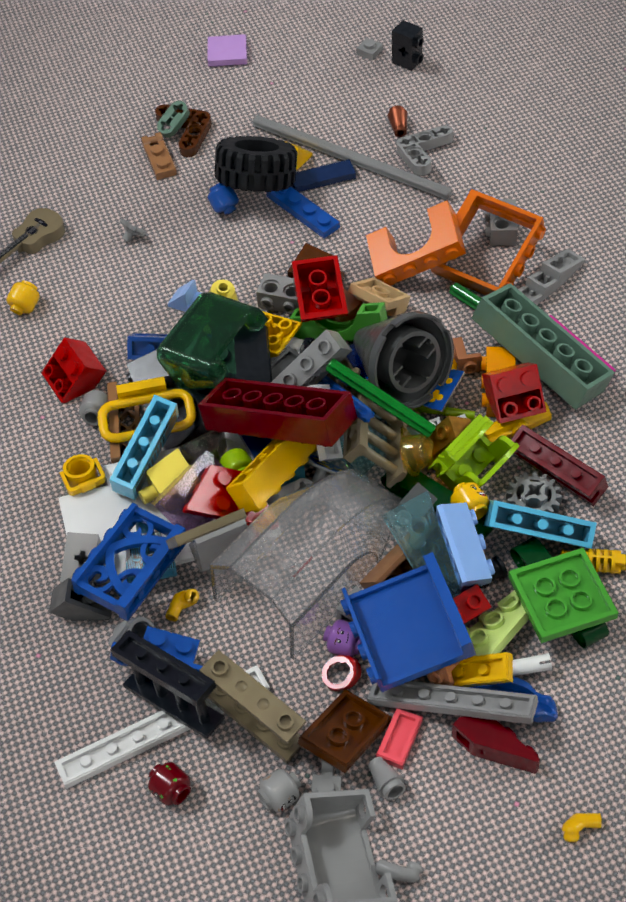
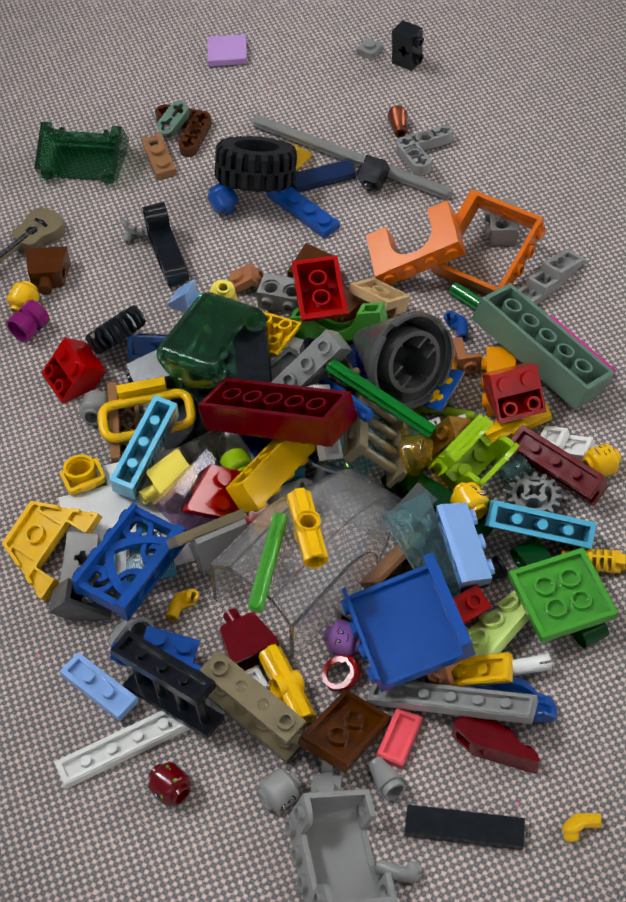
(27, 321): none -> magenta wheel
(38, 534): none -> yellow wing
(48, 267): none -> reddish brown torso
(80, 153): none -> clear green windscreen
(99, 686): none -> light blue plate
(115, 329): none -> black gear
(164, 244): none -> black beam
(245, 638): none -> dark red torso
(246, 277): none -> nougat bracket
(267, 562): none -> bright green axle
(286, 682): none -> yellow piece
(307, 528): none -> yellow piece
(373, 173): none -> black brick
(458, 323): none -> blue arm
(465, 827): none -> black tile
(515, 468): none -> clear light blue bush
(570, 443): none -> white slope
(603, 459): none -> yellow head

